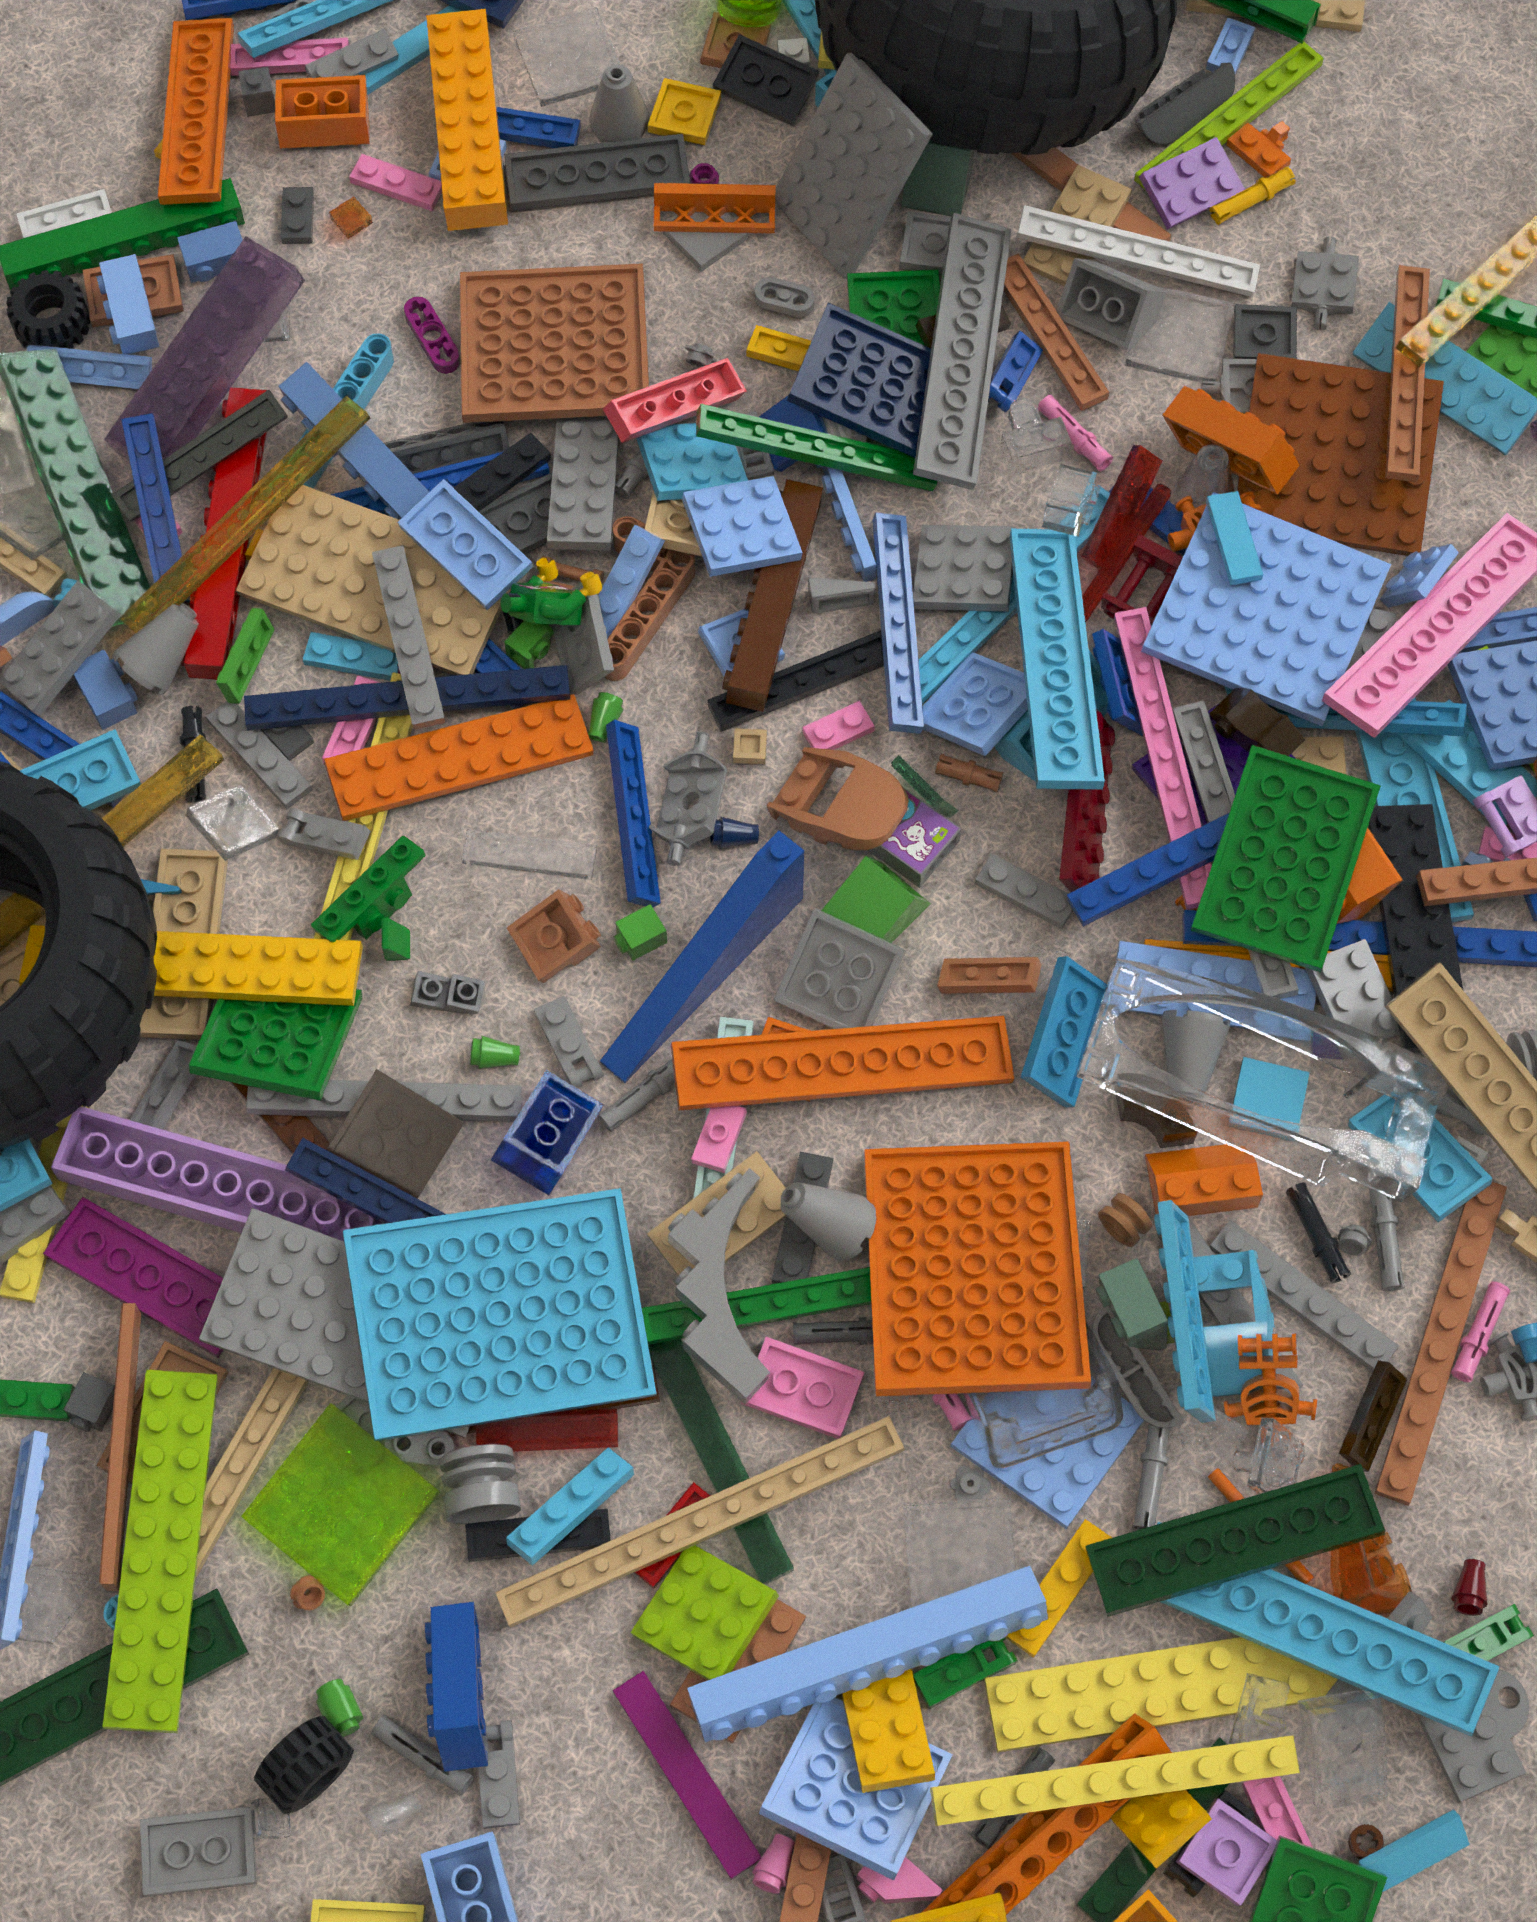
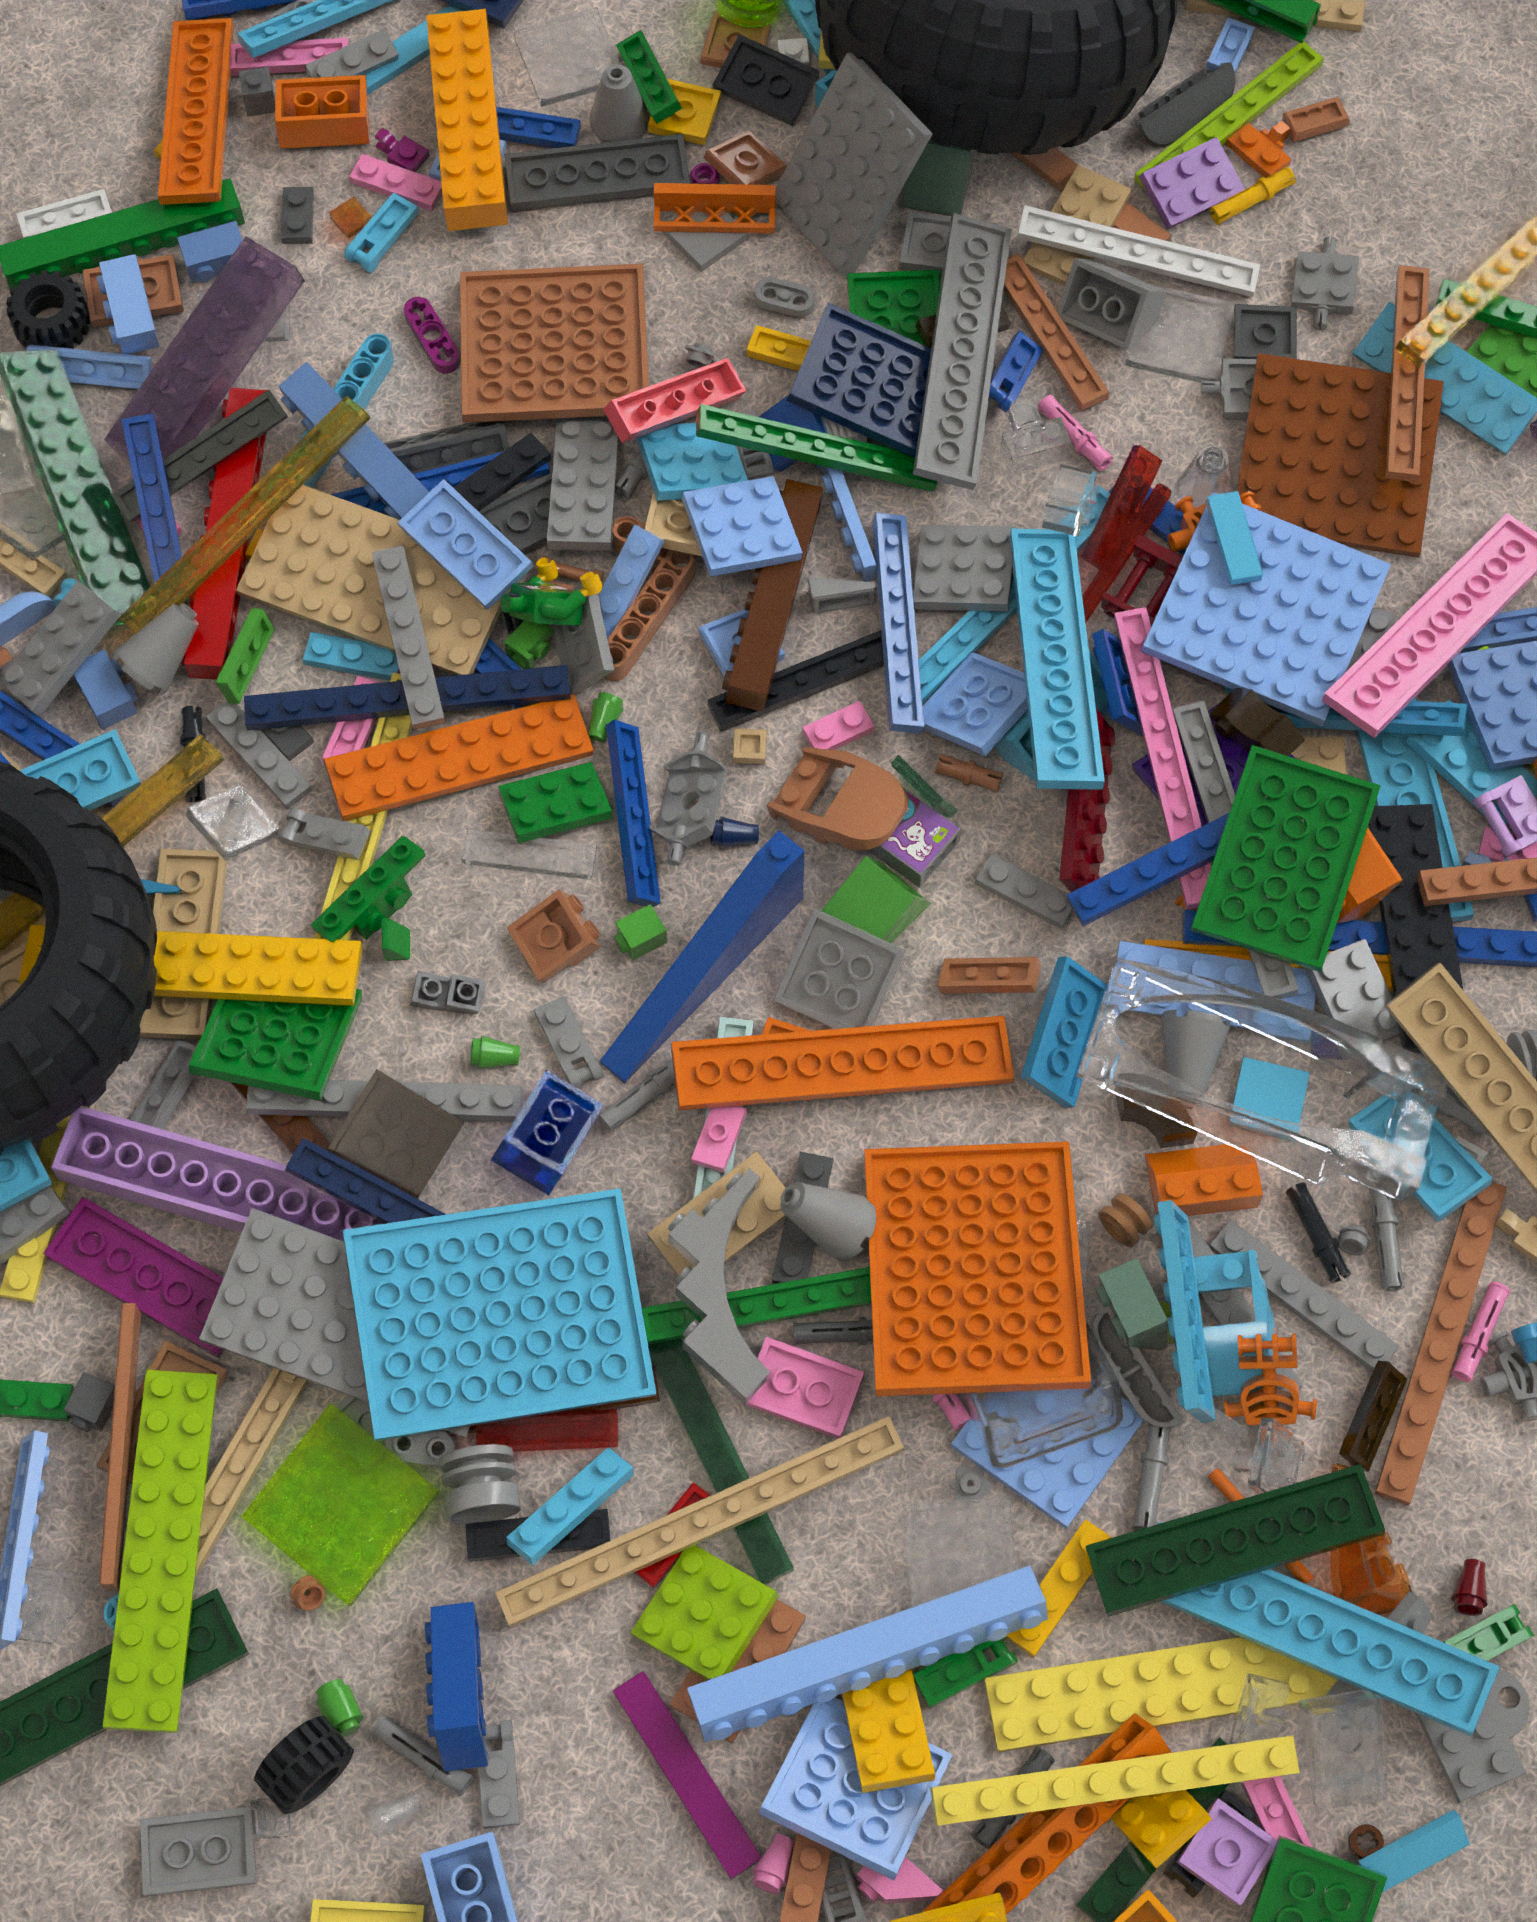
(381, 232): none -> medium azure plate
(401, 153): none -> magenta plate
(555, 802): none -> green plate
(649, 76): none -> green plate
(745, 160): none -> nougat tile
(1253, 448): orange brick -> none
(1316, 119): none -> nougat plate
(1418, 575): light blue plate -> none

